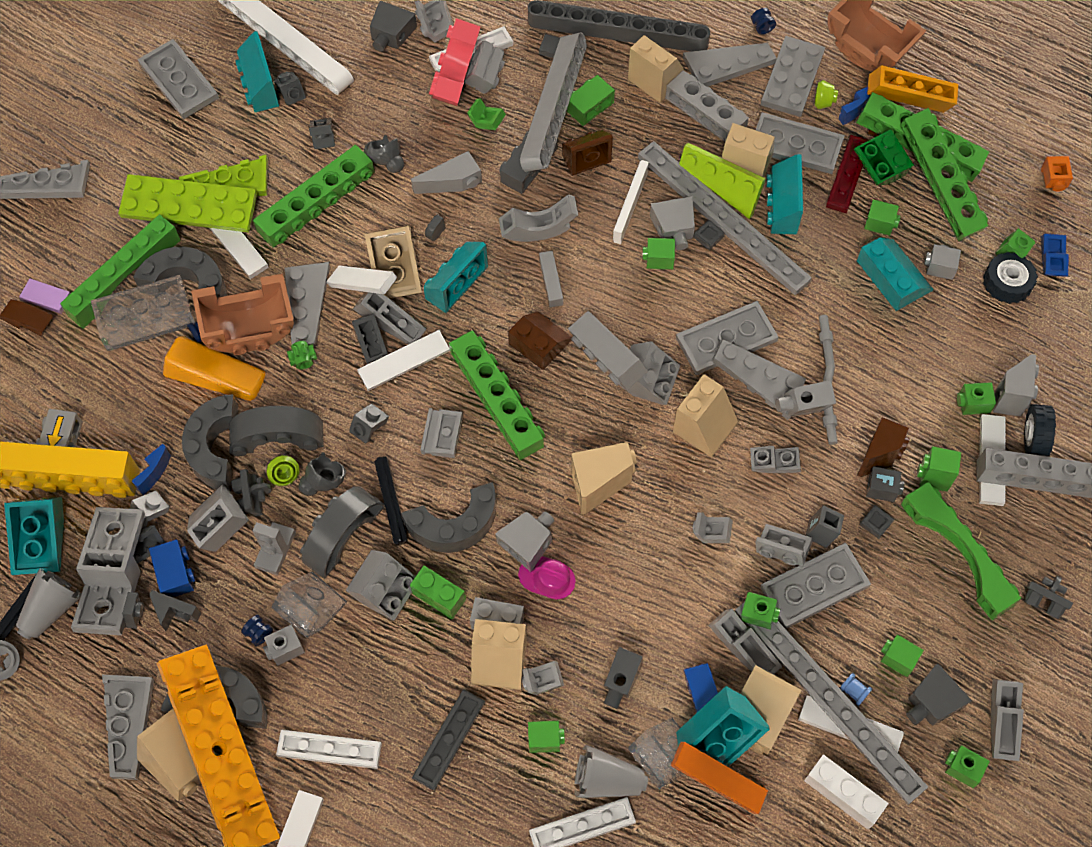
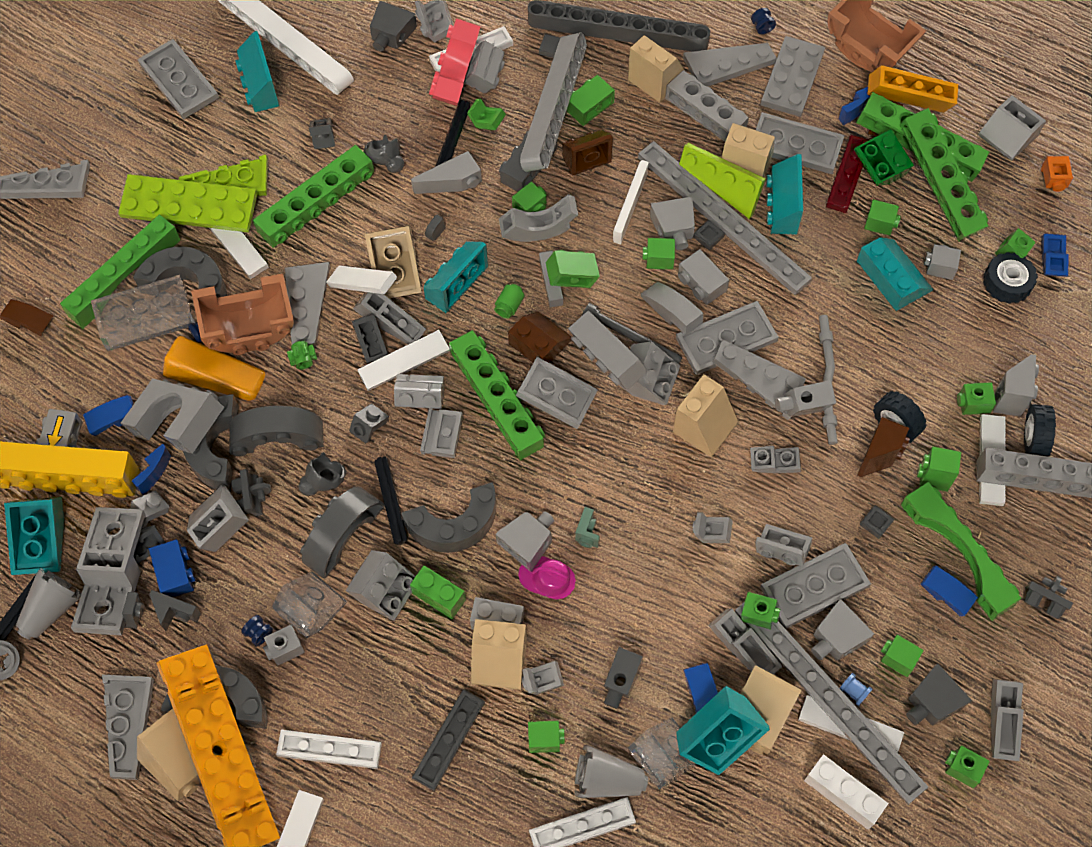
(44, 295): lavender tile -> none
(107, 415): none -> blue slope
(160, 399): none -> light grey arch
(274, 545): light grey bracket -> none
(282, 470): lime cone -> none
(290, 87): dark grey bracket -> none
(419, 391): none -> light grey brick
(454, 132): none -> black axle
(509, 301): none -> bright green brick
(530, 199): none -> bright green brick
(556, 392): none -> light grey plate
(572, 269): none -> bright green brick
(585, 526): none -> sand green bracket
(601, 473): tan slope -> none
(627, 332): none -> dark grey piece
(673, 307): none -> light grey slope
(702, 277): none -> light grey brick
(719, 778): orange tile -> none
(825, 95): lime cone -> none
(825, 526): dark grey brick -> none
(840, 633): none -> light grey torso
(884, 484): dark grey brick -> none
(903, 411): none -> black wheel
(949, 589): none -> blue slope
(1012, 127): none -> light grey slope

